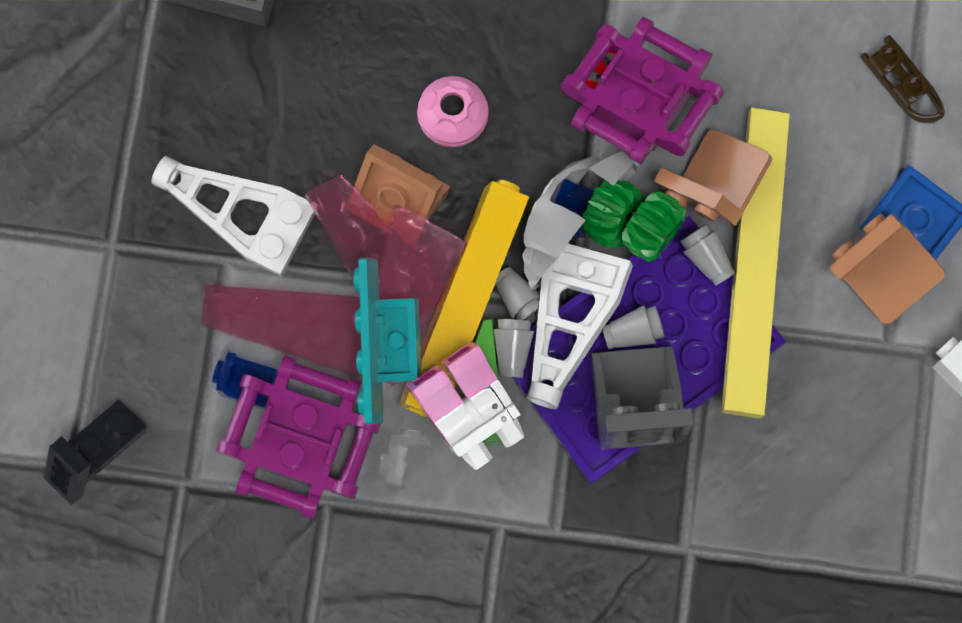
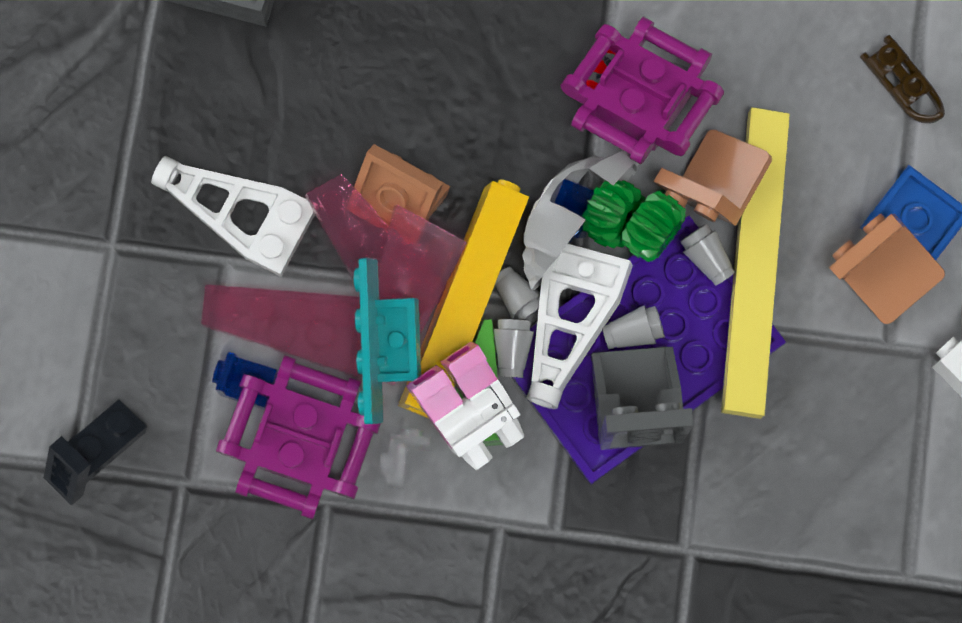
(456, 129): bright pink piece -> none

